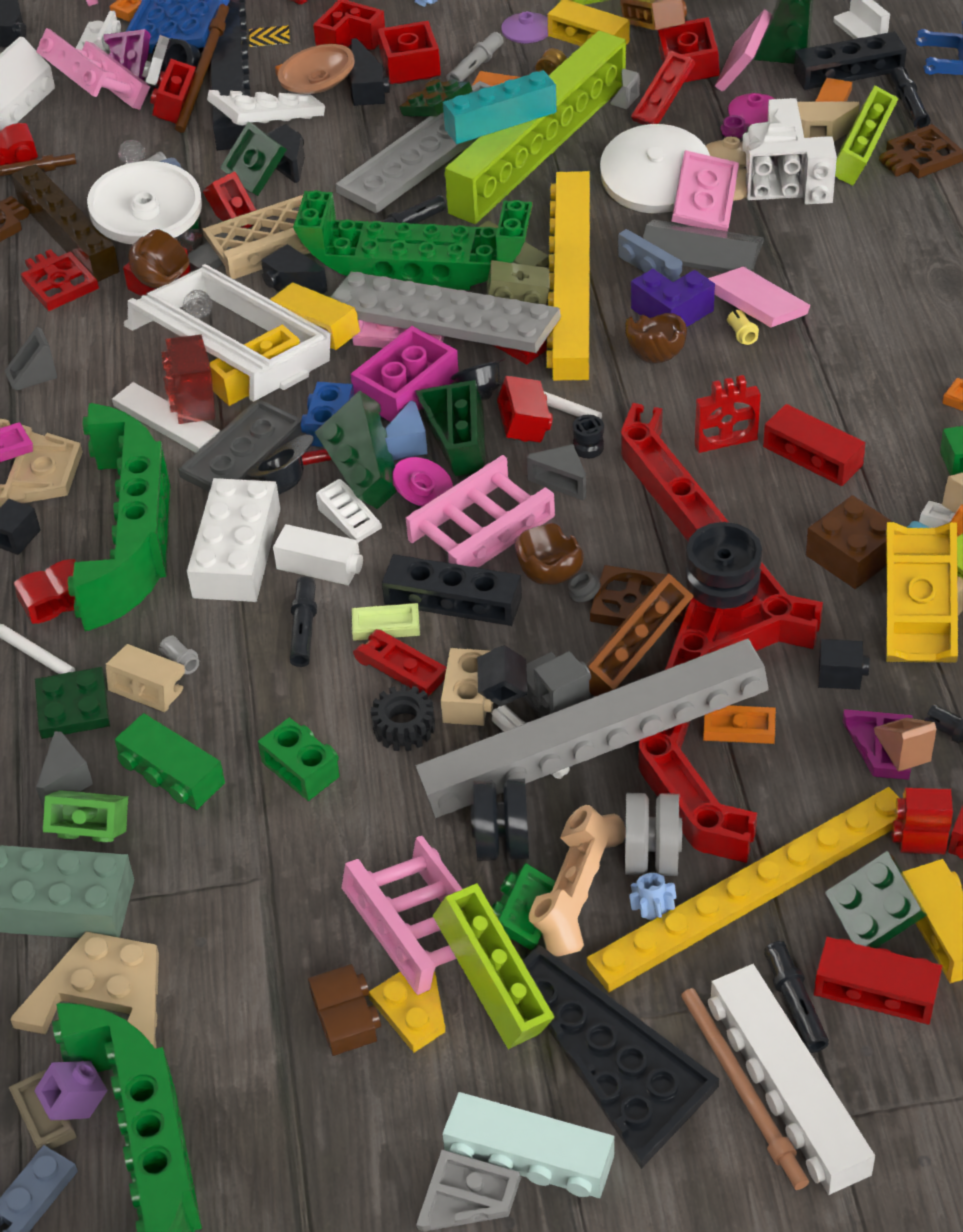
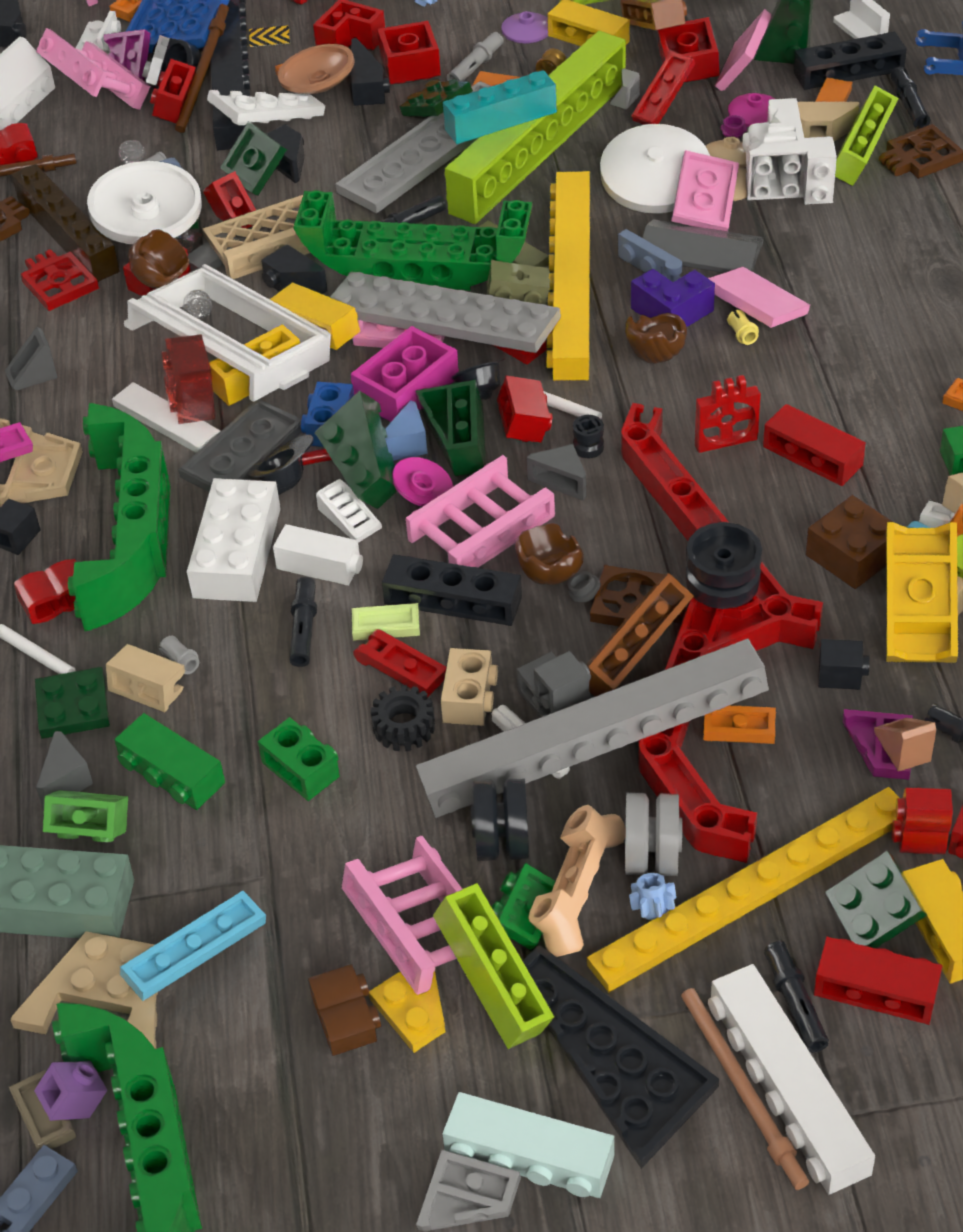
(192, 945): none -> medium azure plate
(502, 675): black brick -> none

